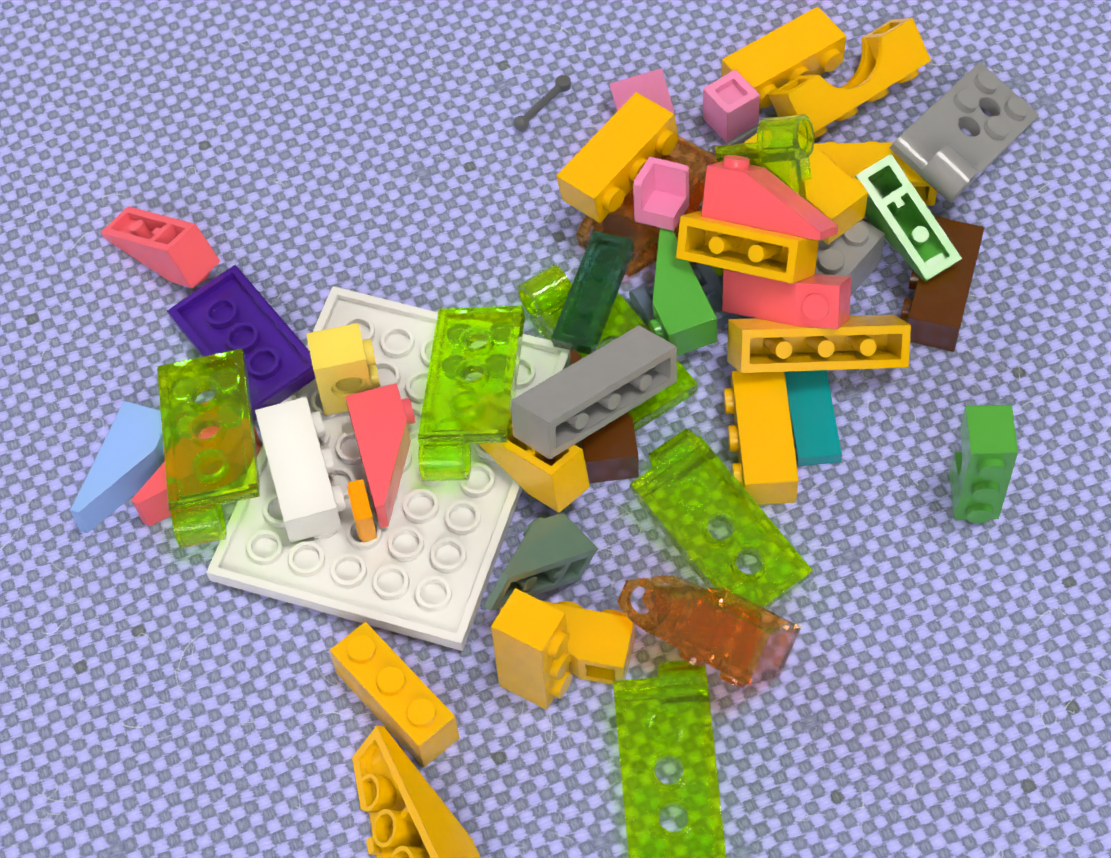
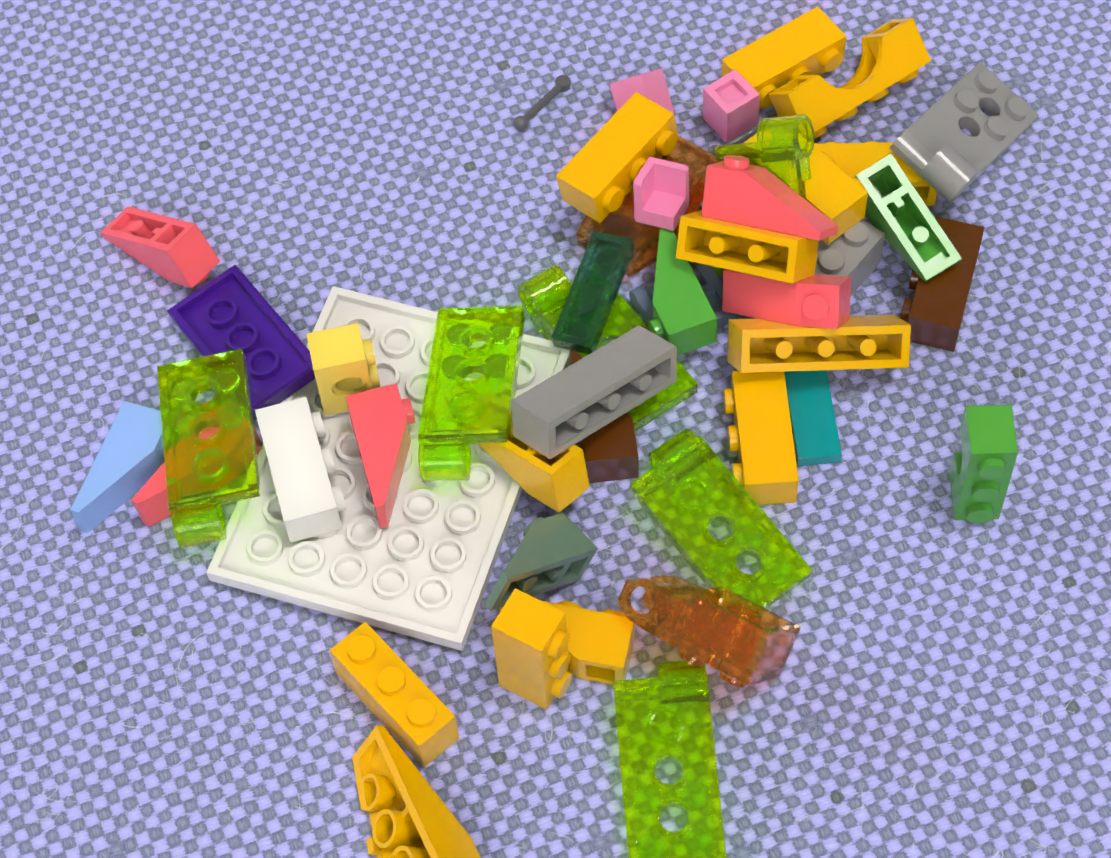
(361, 510): light orange tile -> none

